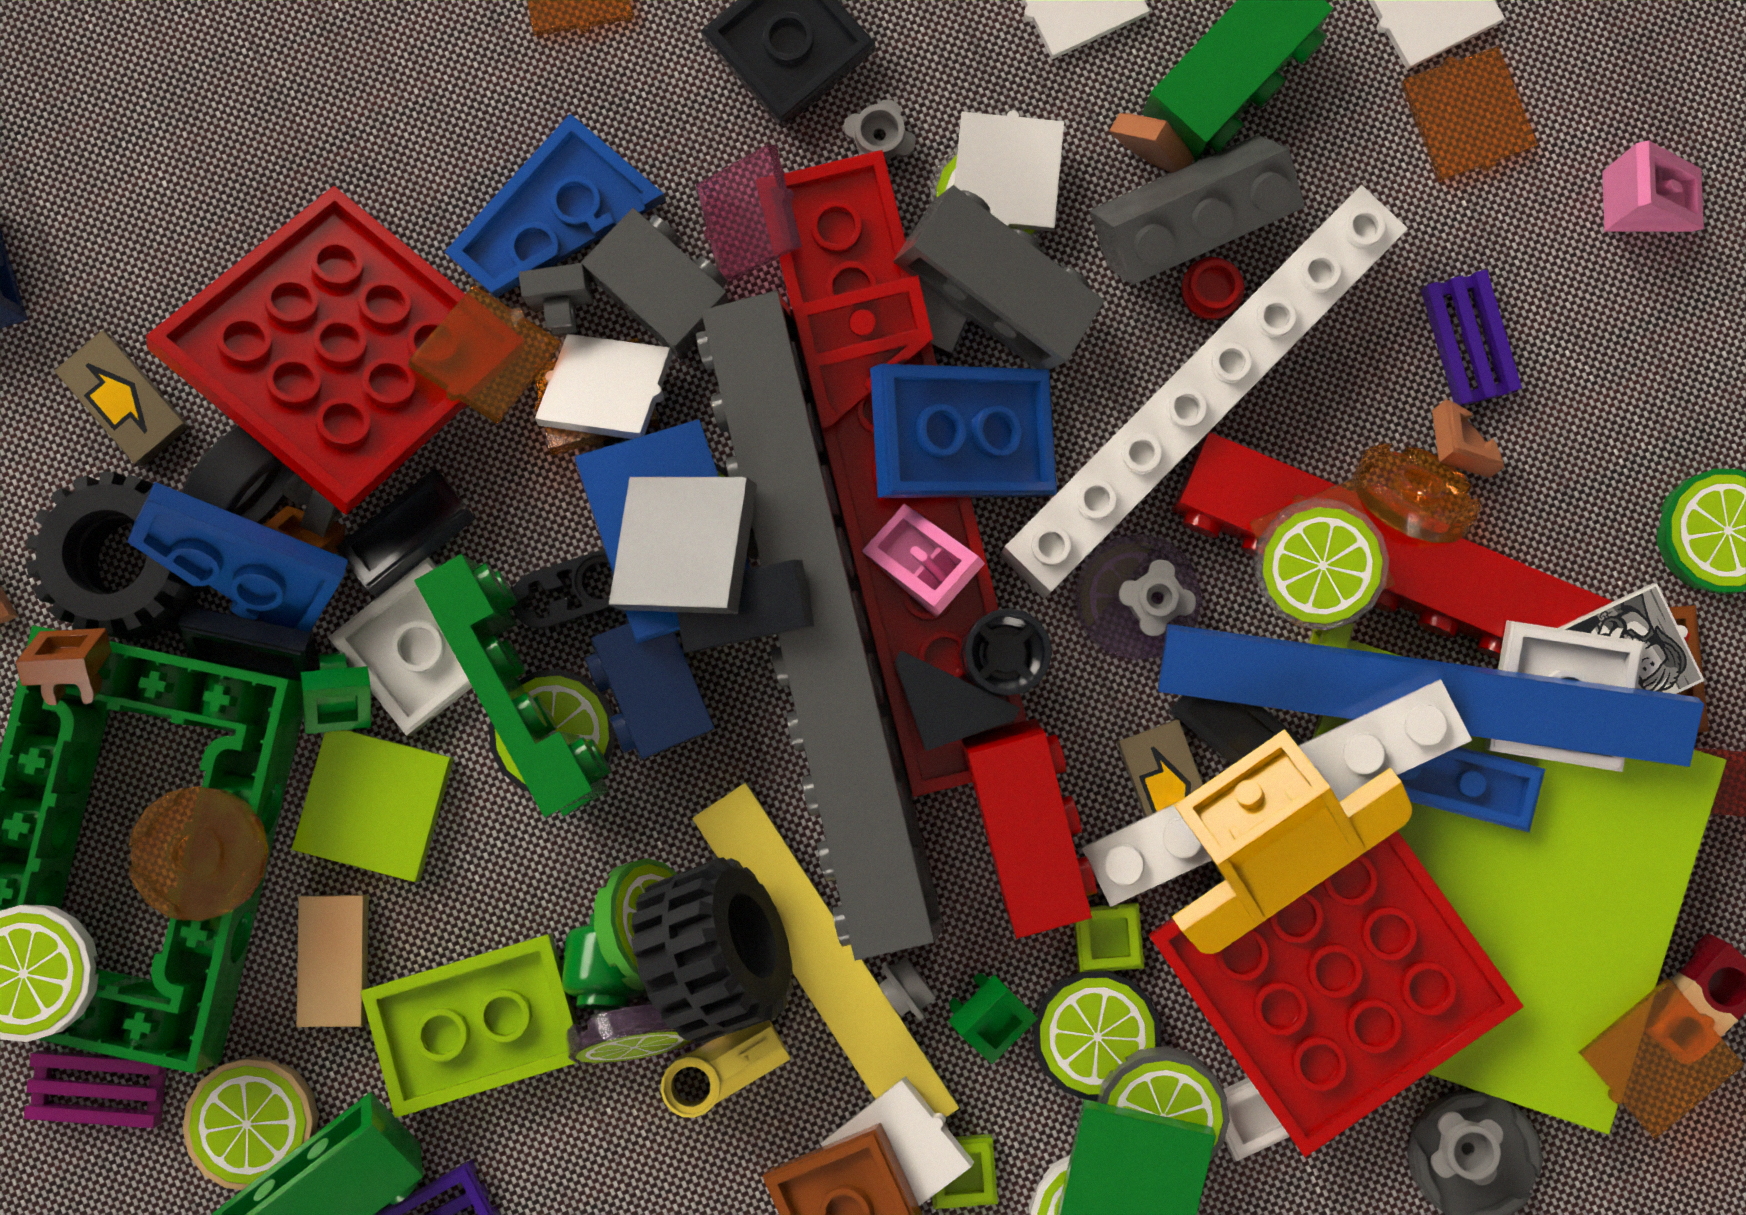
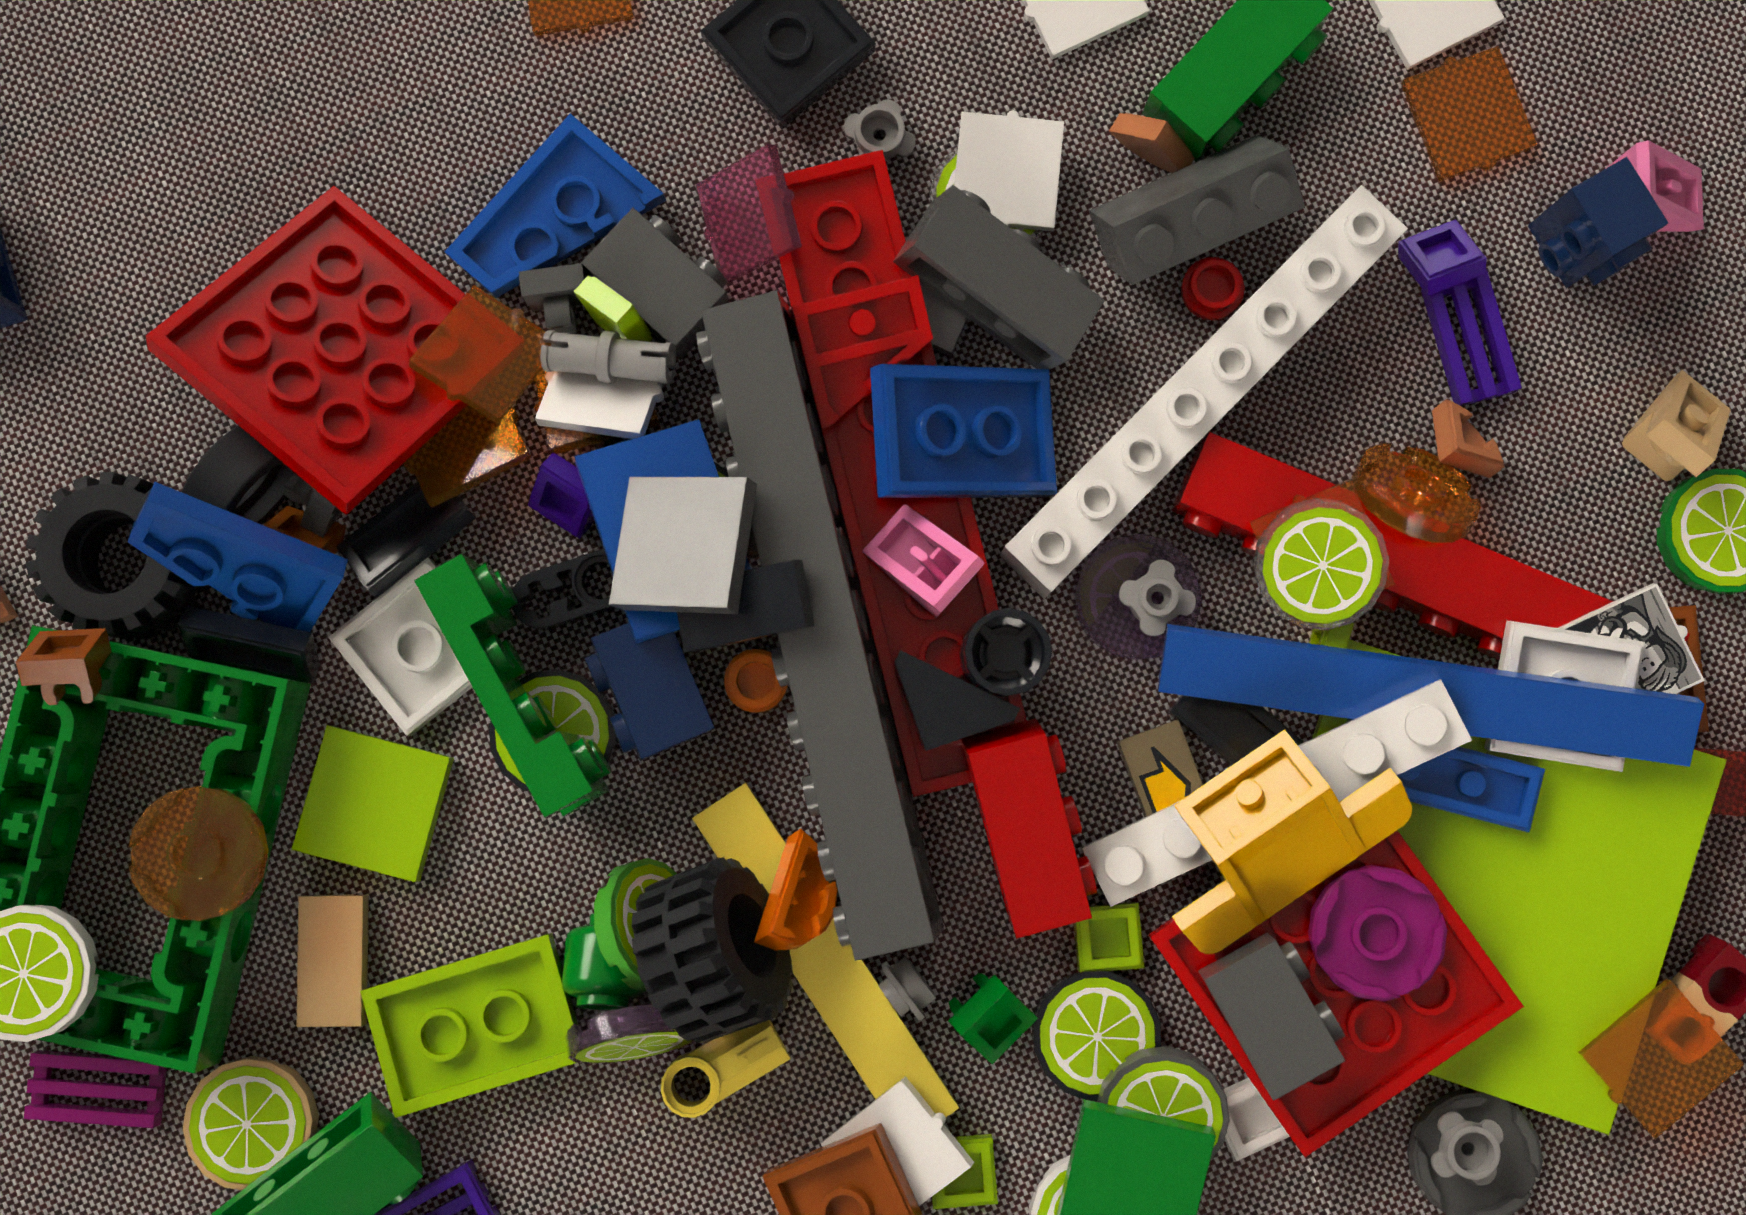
(122, 398): dark tan tile -> none
(336, 696): green tile -> none
(467, 454): none -> clear orange piece
(561, 496): none -> dark purple tile
(608, 357): none -> light grey pin
(612, 310): none -> lime tile
(753, 682): none -> orange tile
(799, 898): none -> orange tile
(1272, 1014): none -> dark grey brick
(1377, 932): none -> magenta tile
(1442, 257): none -> dark purple tile
(1598, 226): none -> dark blue brick
(1679, 429): none -> tan slope

